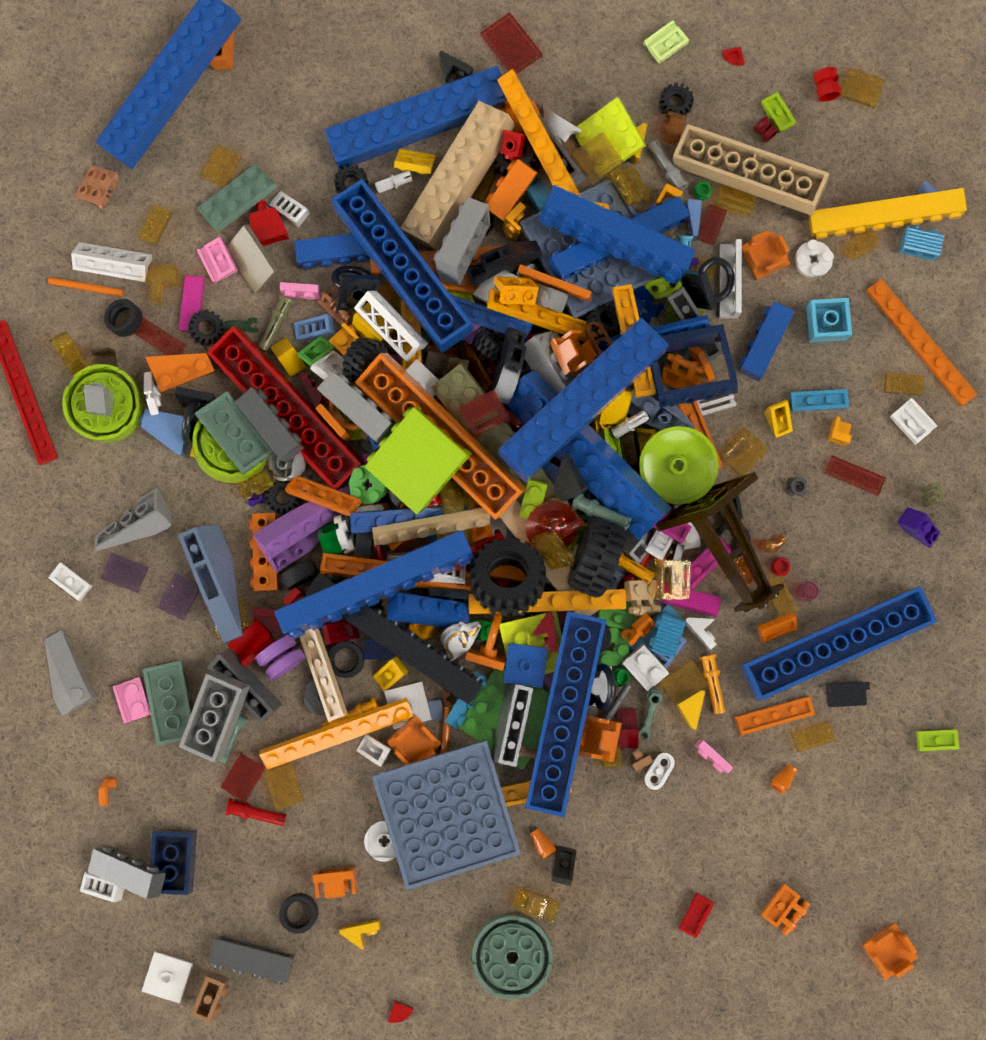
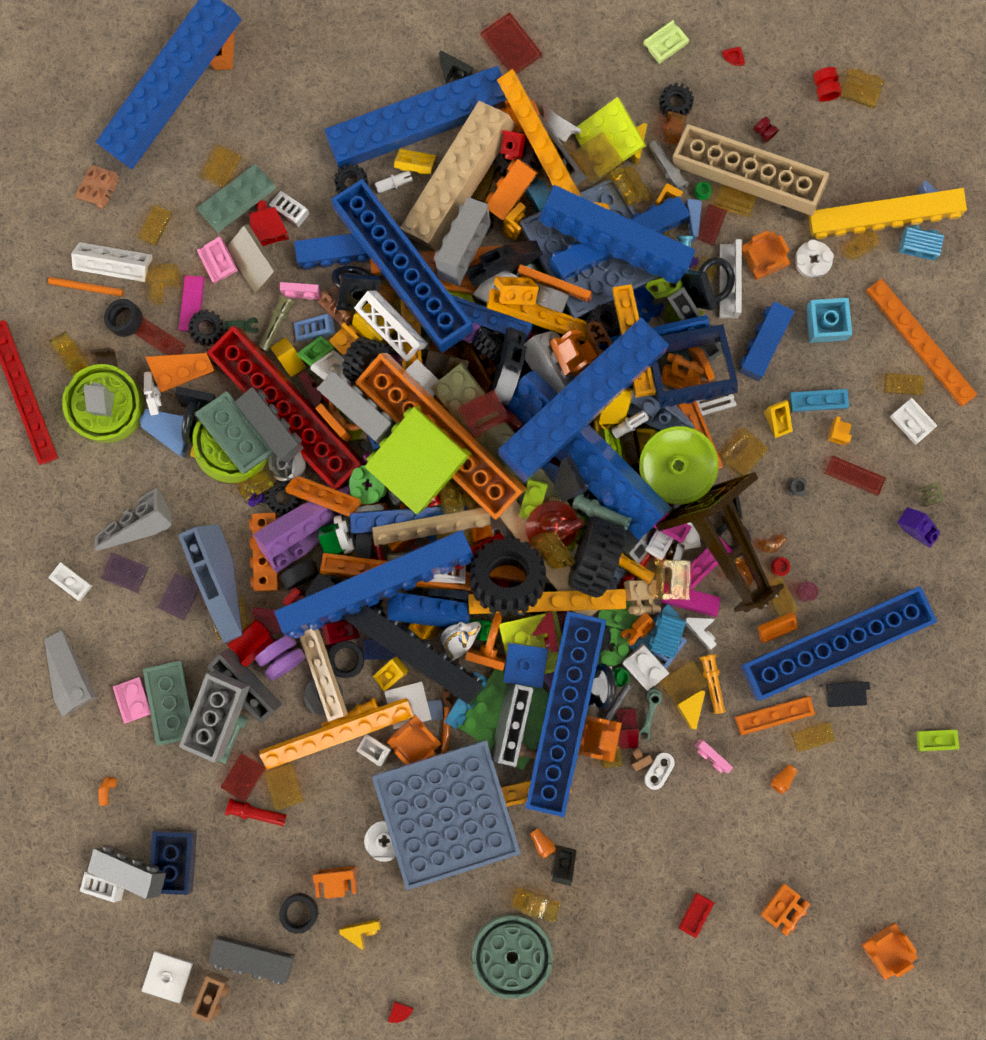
(778, 112): lime plate -> none

